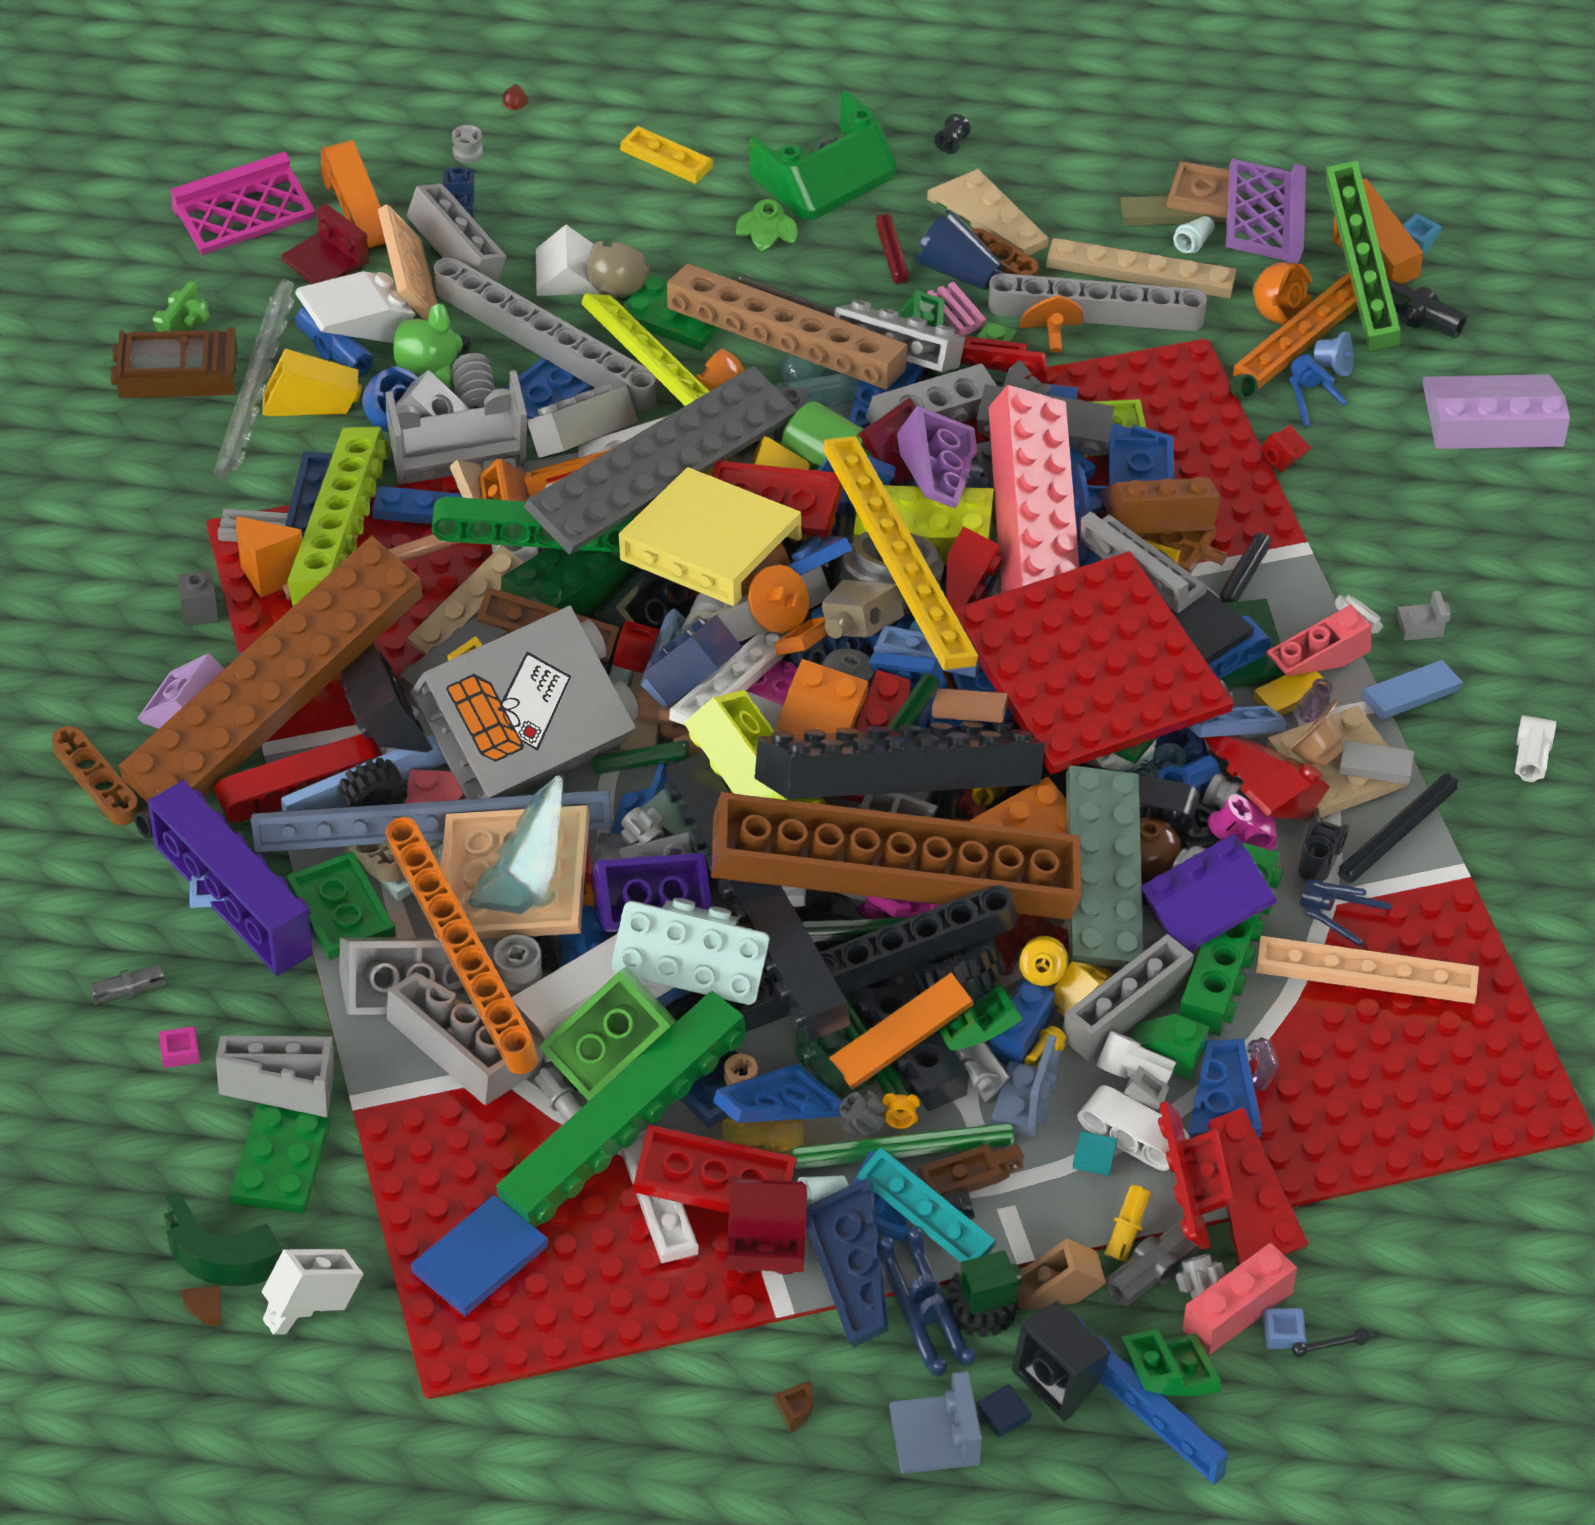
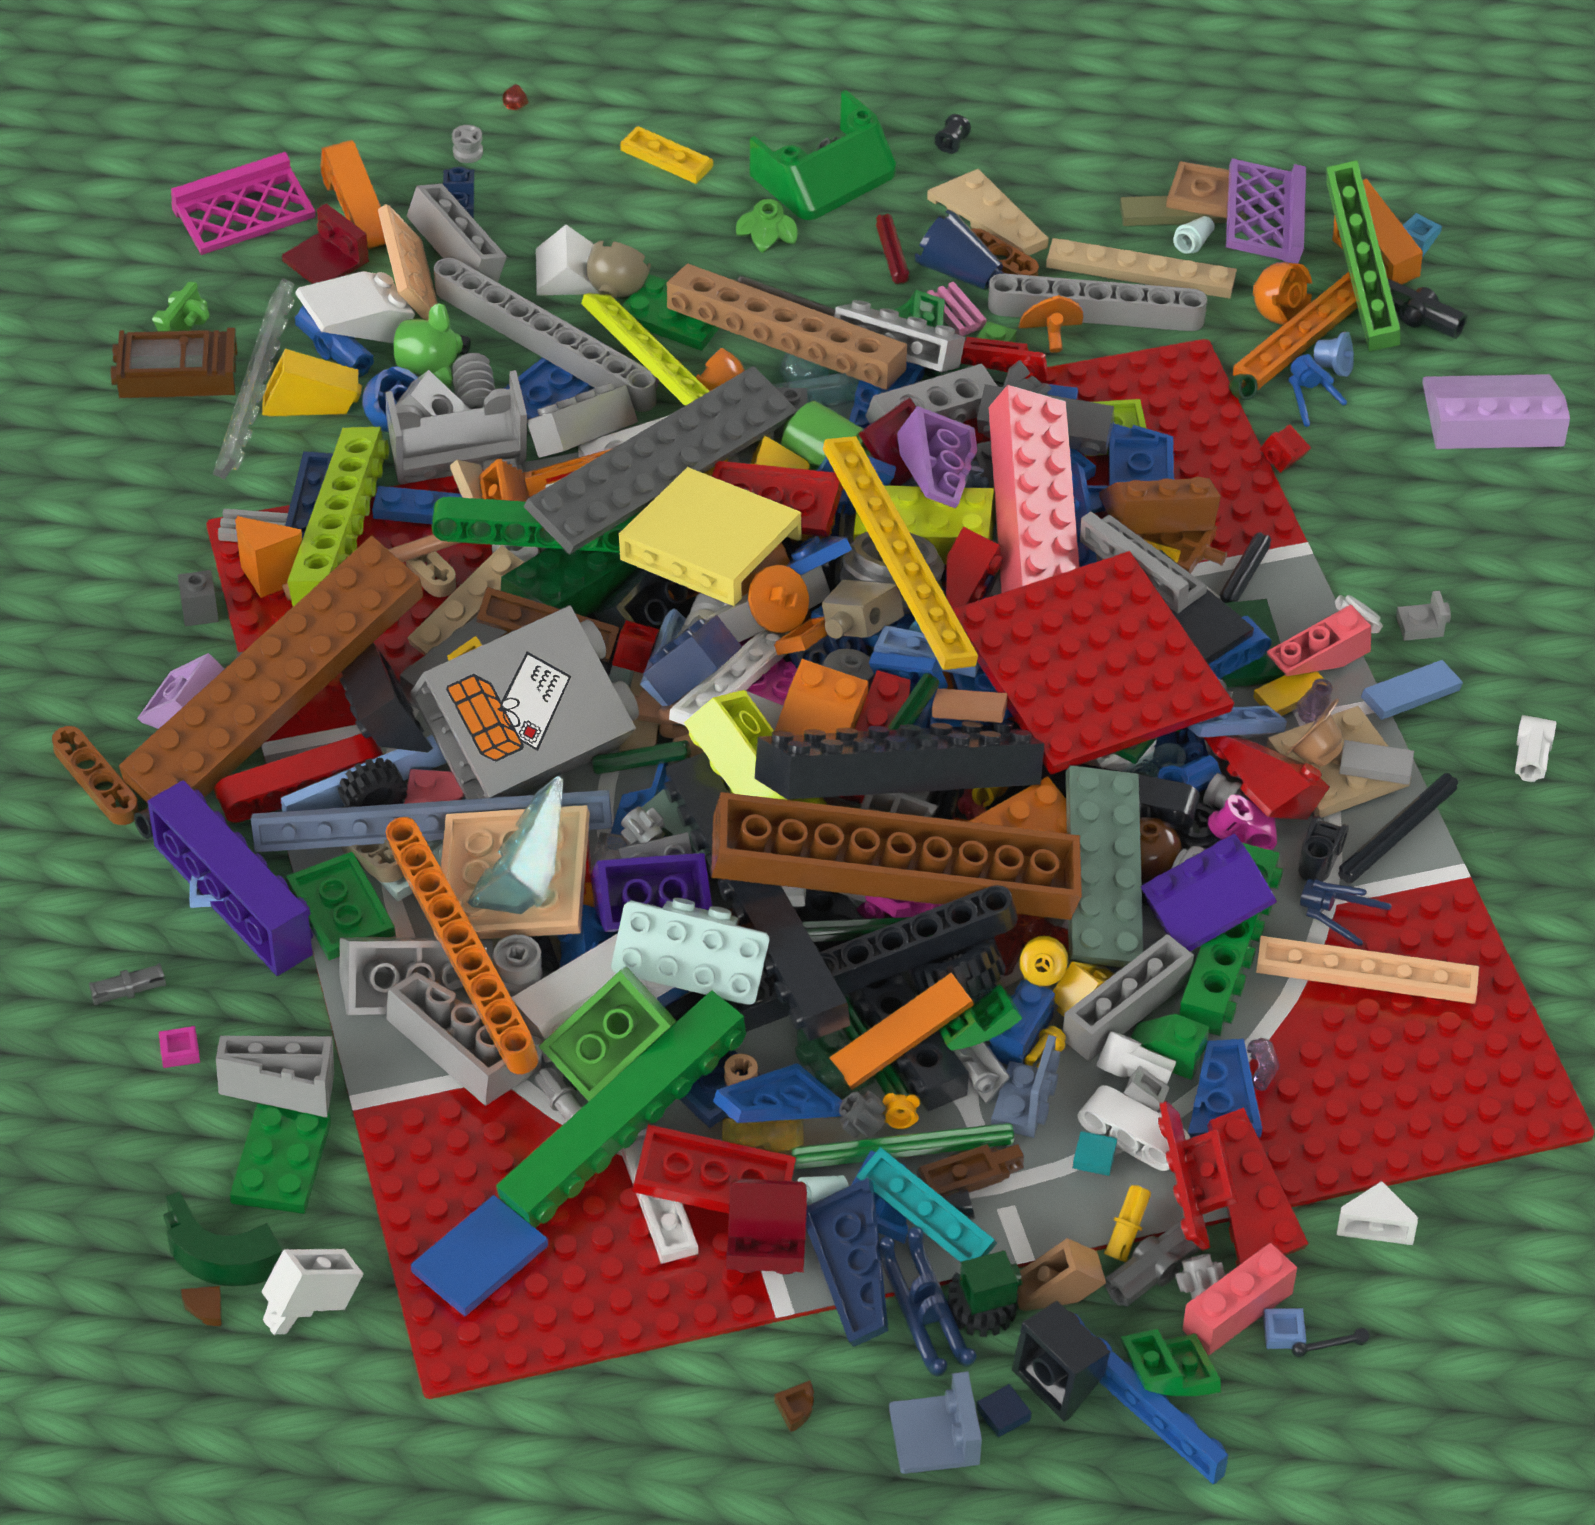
(435, 567): none -> tan beam
(1378, 1216): none -> white slope

